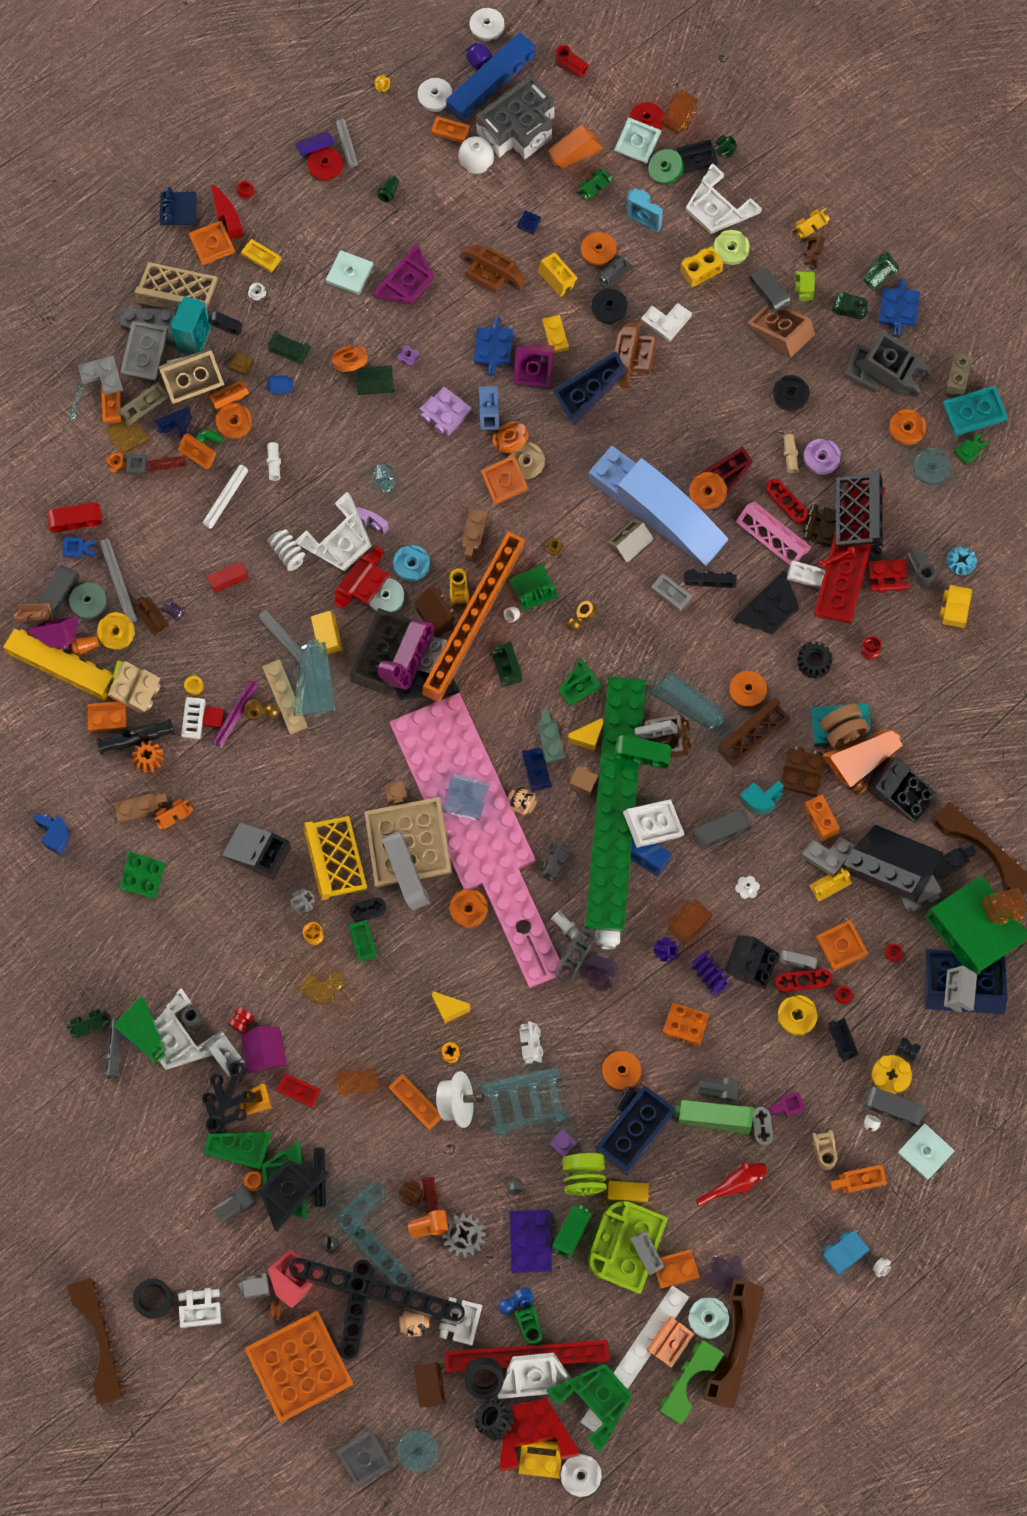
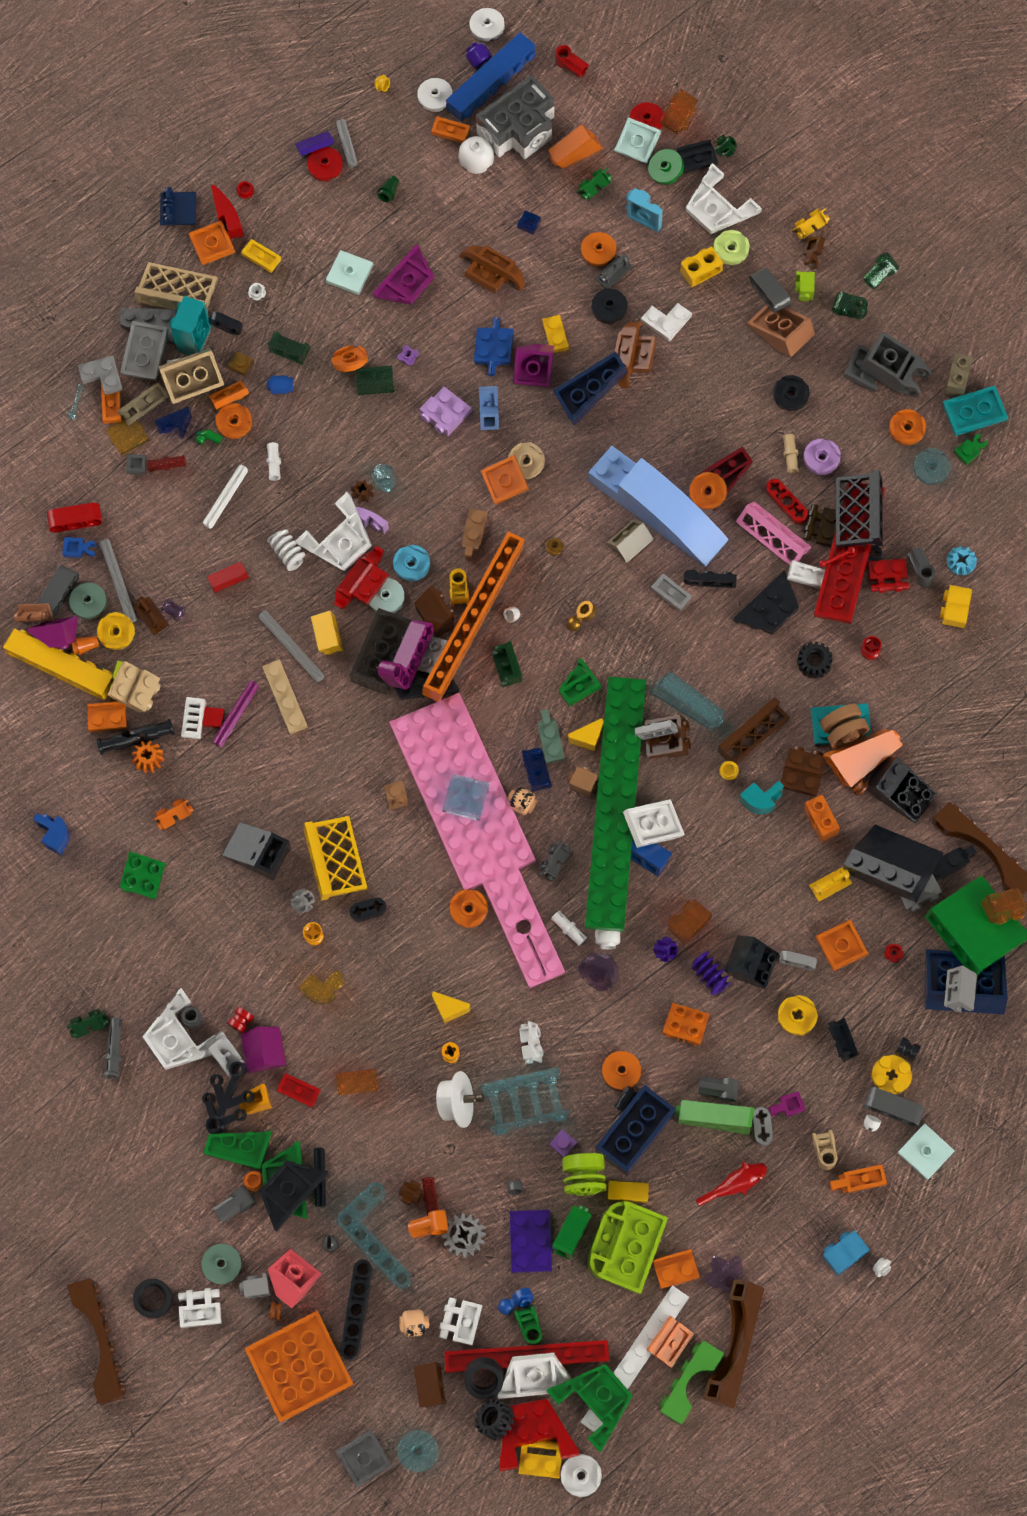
(112, 459): orange plate -> none
(139, 806): medium nougat hinge -> none
(141, 1031): green slope -> none
(193, 685): yellow tile -> none
(197, 451): orange plate -> none
(227, 1273): none -> sand green plate
(271, 710): pearl gold plate -> none
(314, 682): clear light blue slope -> none
(359, 487): none -> reddish brown gear
(363, 941): green plate -> none
(369, 1283): black beam -> none
(405, 871): light grey beam -> none
(415, 1101): orange plate -> none
(424, 834): tan plate -> none
(510, 437): orange plate -> none
(533, 587): green hinge -> none
(556, 274): yellow hinge -> none
(567, 961): dark grey beam -> none
(642, 752): green beam -> none
(647, 1252): light grey plate -> none
(710, 1307): light aqua plate -> none
(722, 829): dark grey beam -> none
(729, 770): none -> yellow plate
(745, 698): orange plate -> none
(745, 891): white plant -> none
(818, 983): red beam -> none
(828, 860): light grey plate -> none
(848, 994): red plate -> none
(899, 307): blue plate -> none

